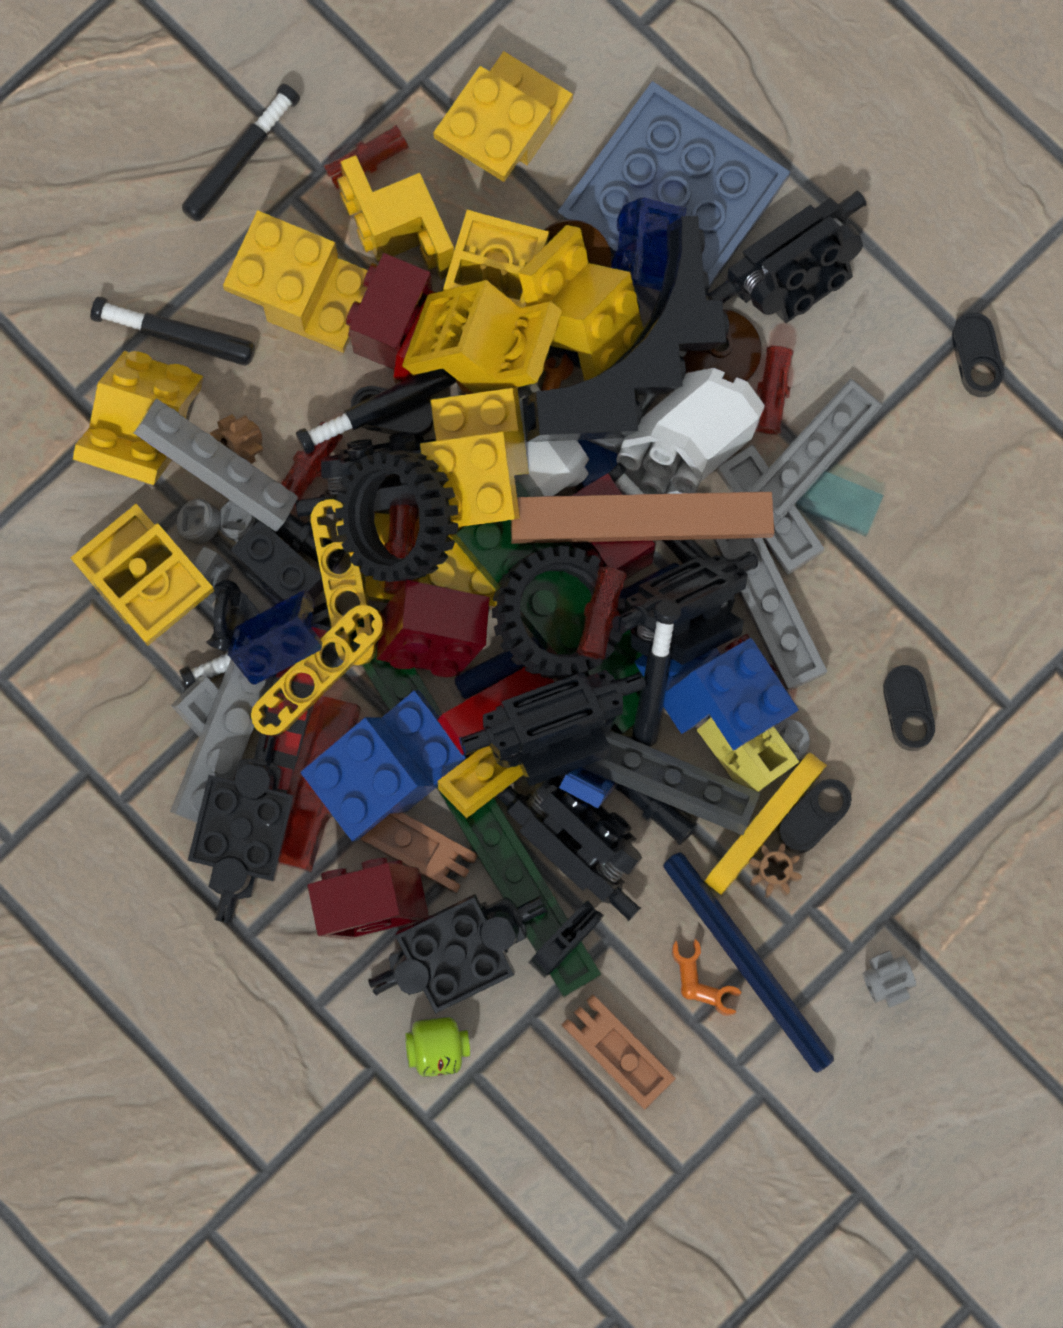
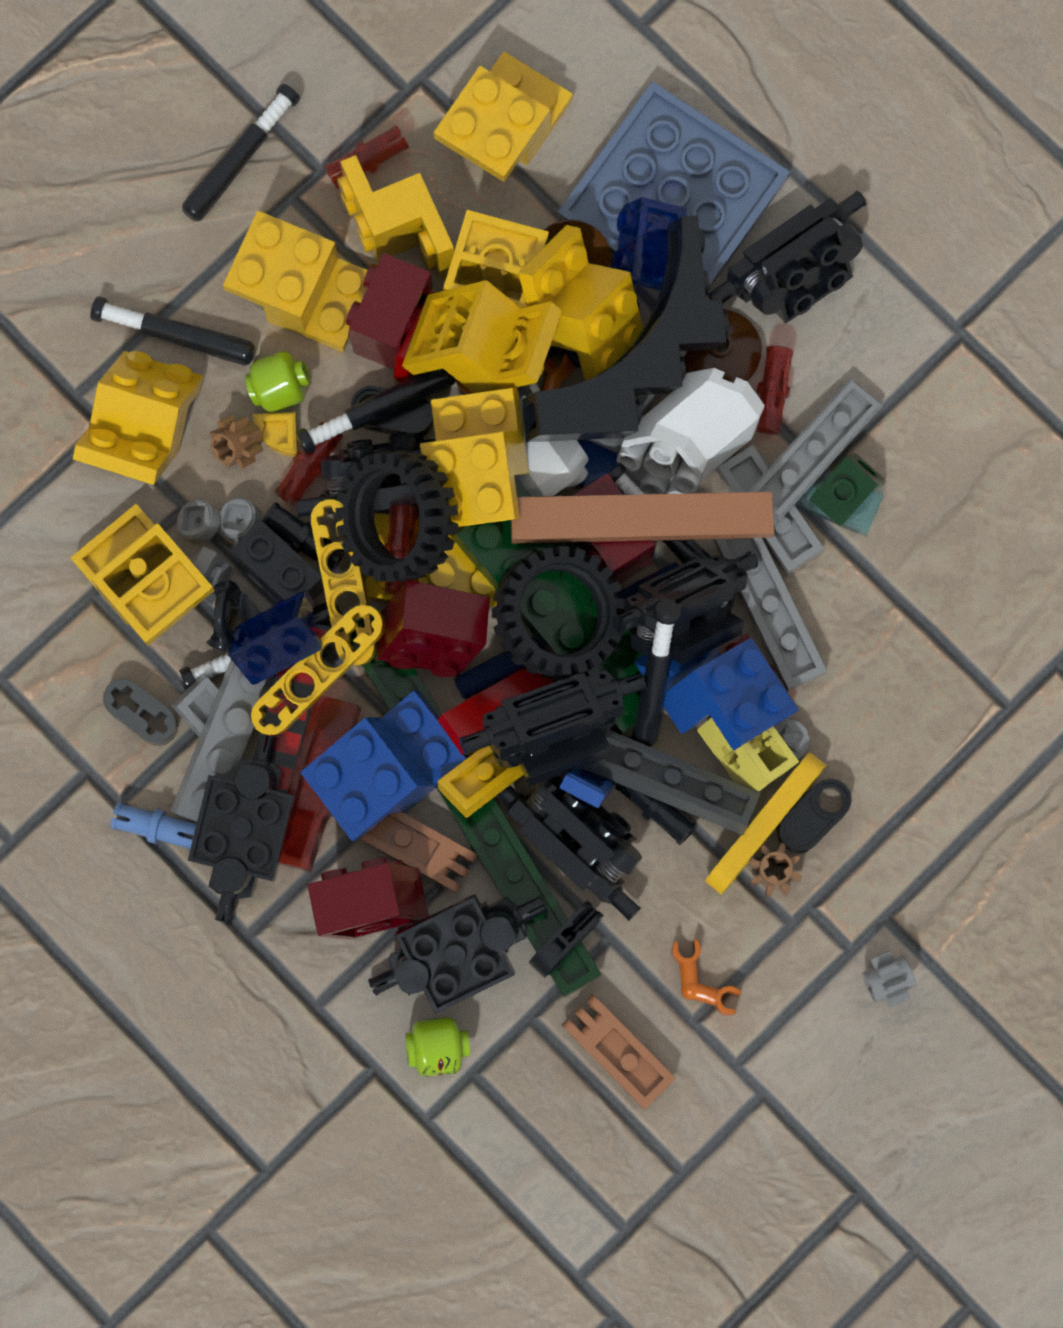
(146, 704): none -> dark grey beam
(153, 825): none -> medium blue pin
(216, 465): light grey plate -> none
(277, 381): none -> lime head
(278, 431): none -> yellow tile
(601, 612): clear red pin -> none
(748, 962): dark blue axle -> none
(846, 488): none -> dark green bracket
(908, 698): black piece -> none
(977, 345): black piece -> none

